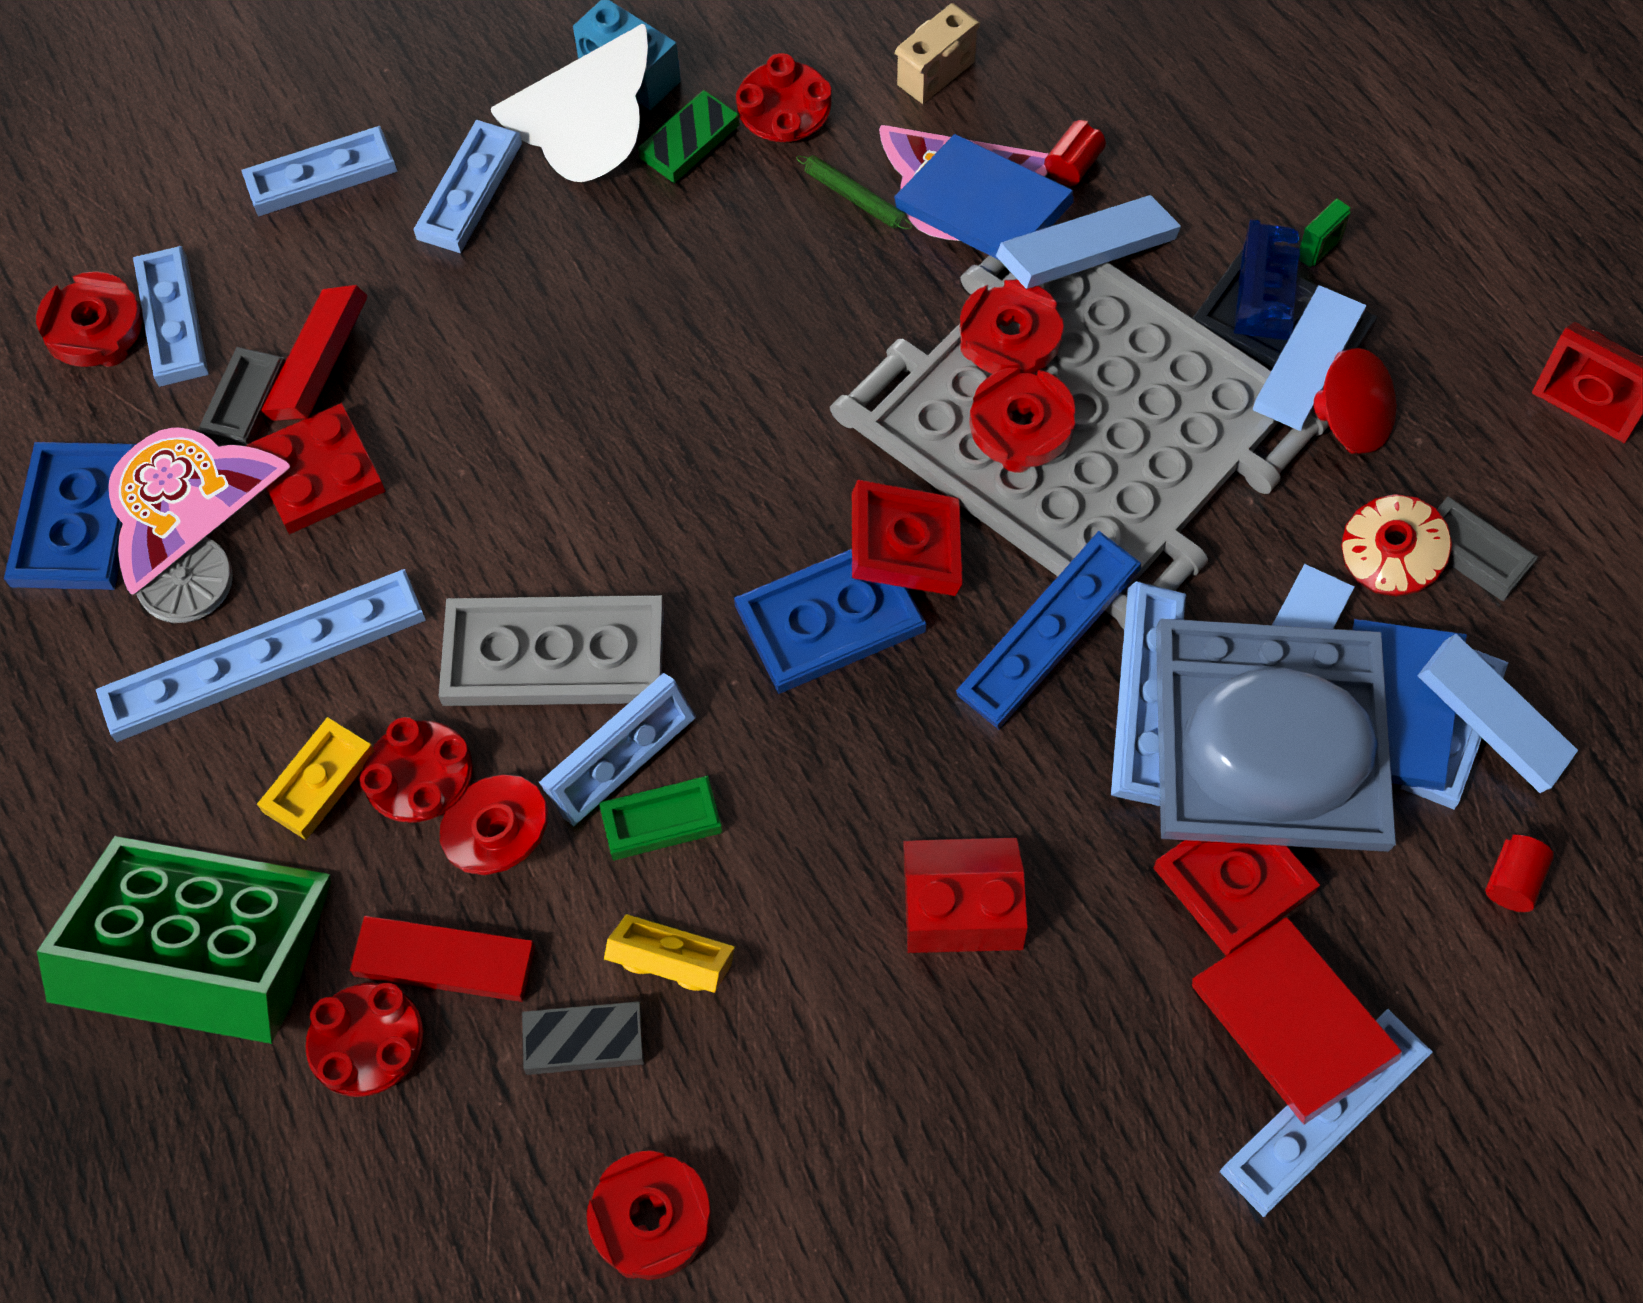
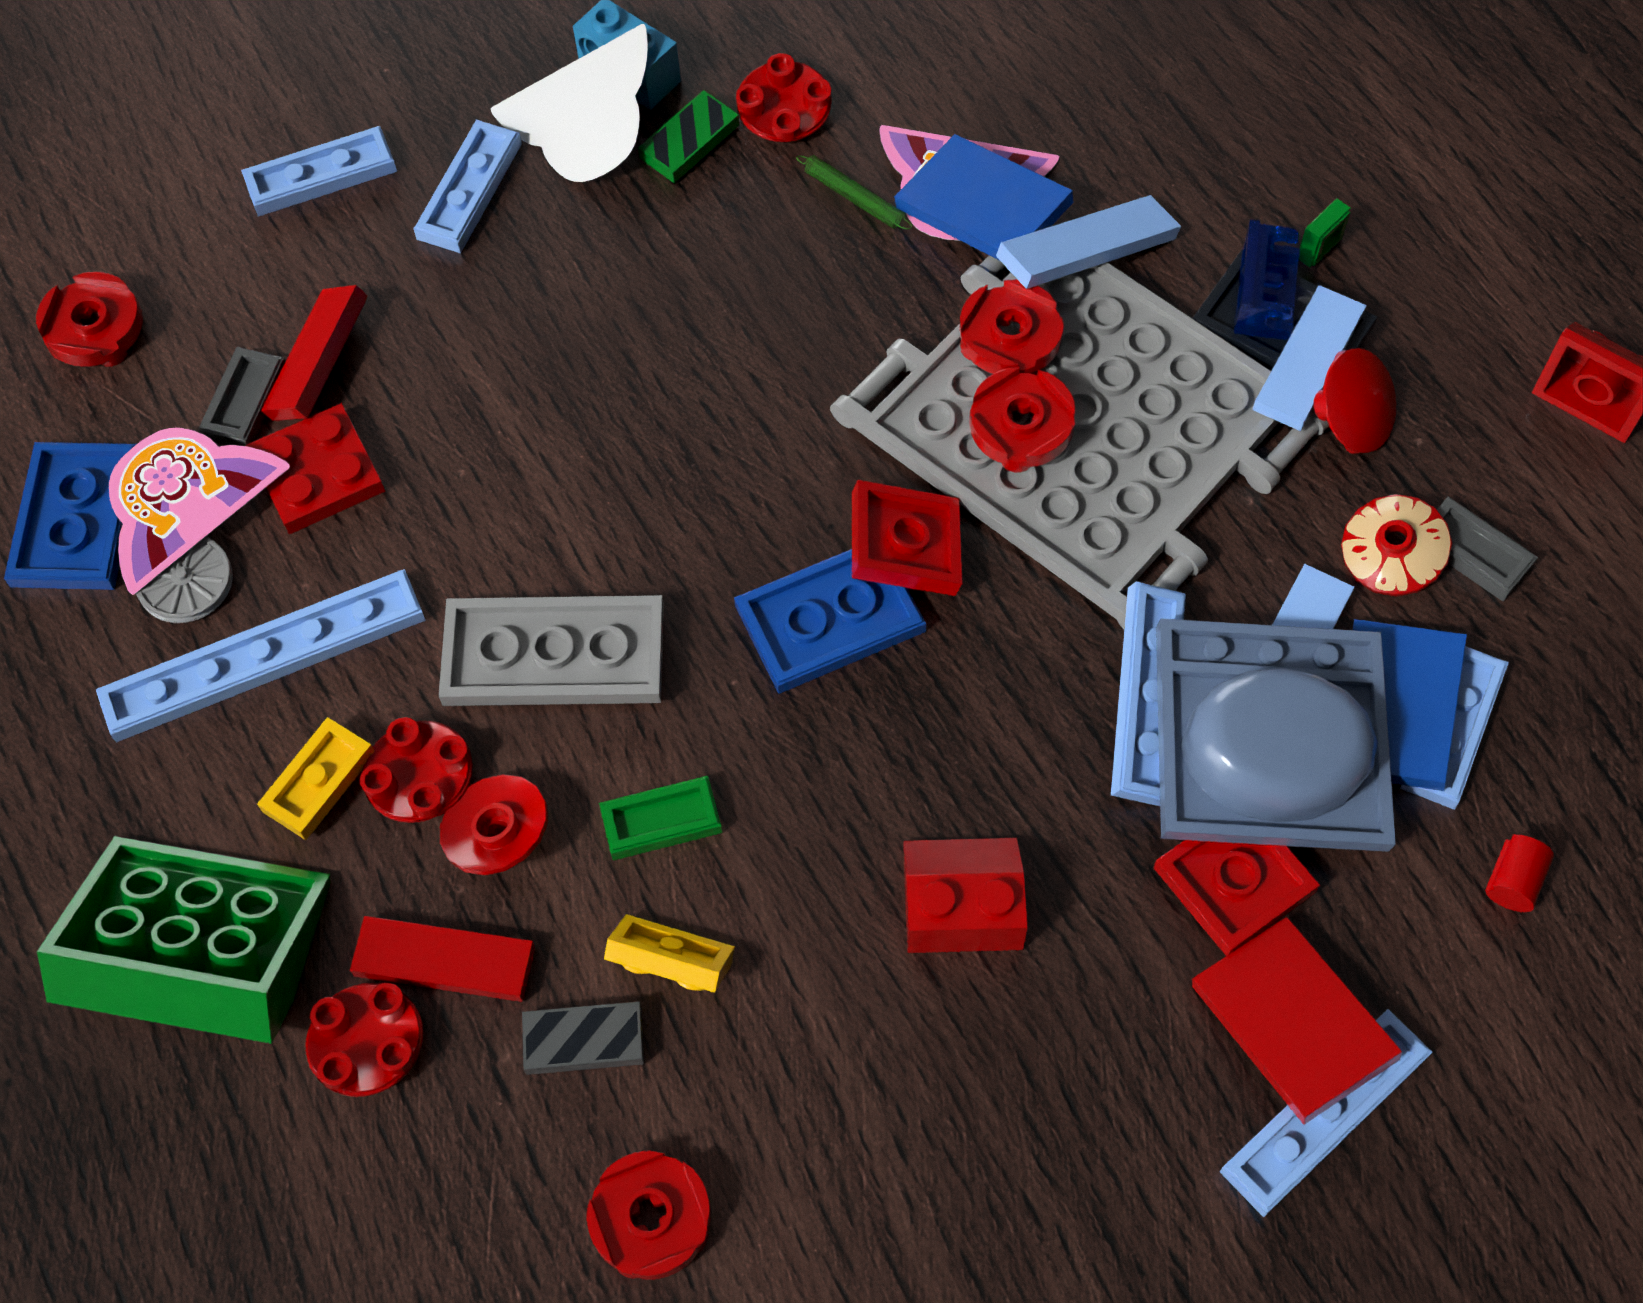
(170, 316): light blue tile -> none
(618, 749): light blue tile -> none
(937, 53): tan piece -> none
(1048, 630): blue tile -> none
(1075, 153): red piece -> none
(1498, 713): light blue tile -> none

